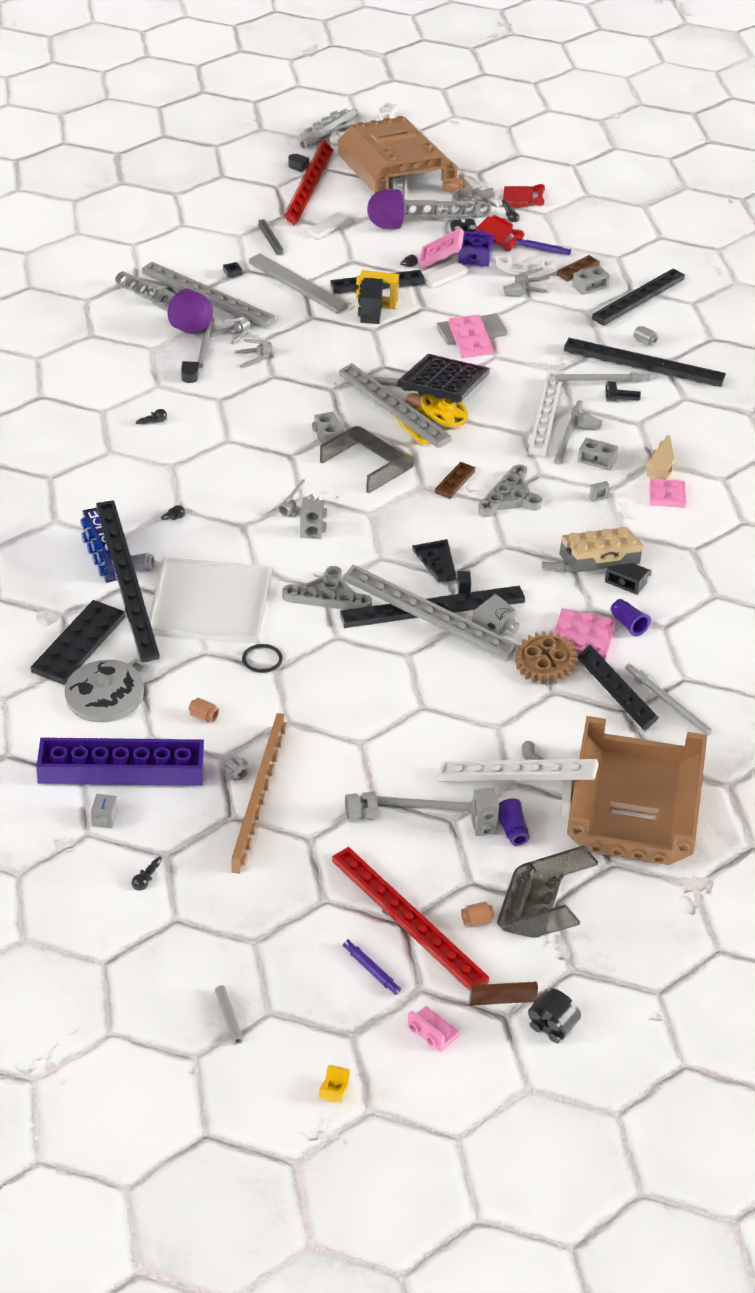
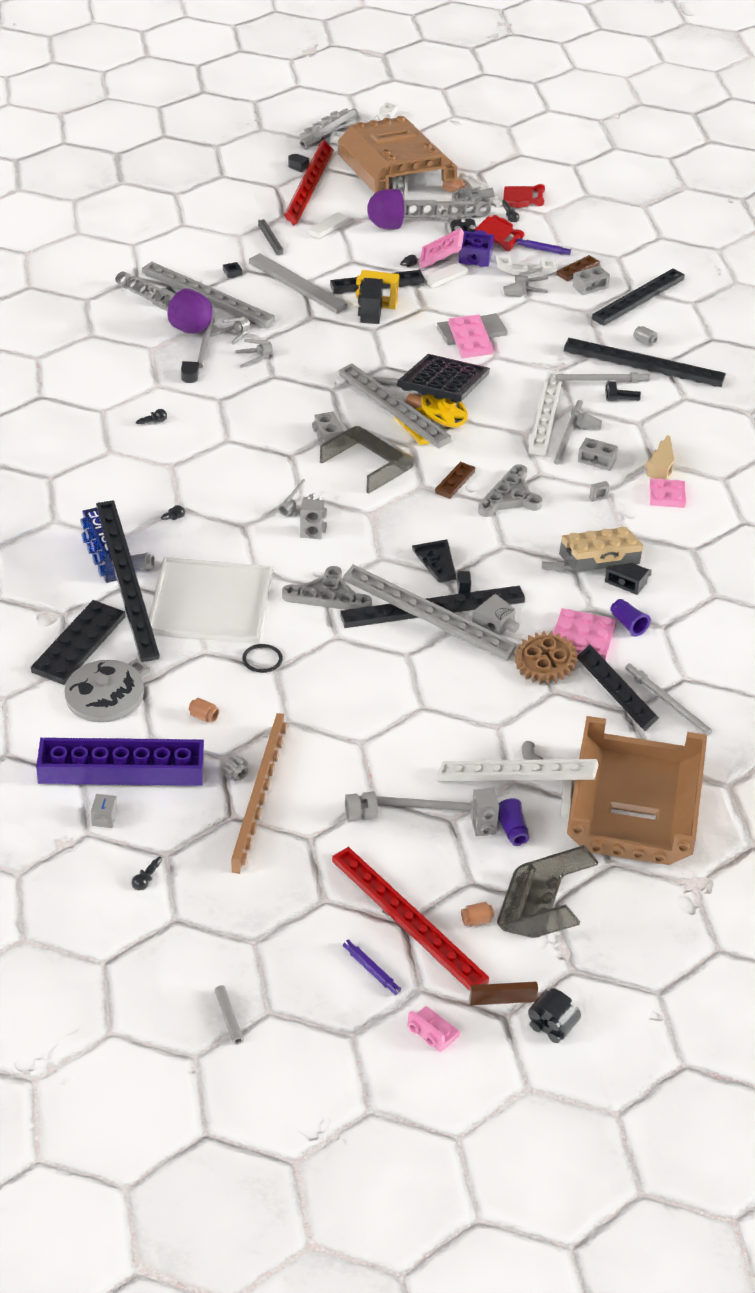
(335, 1084): yellow bracket -> none

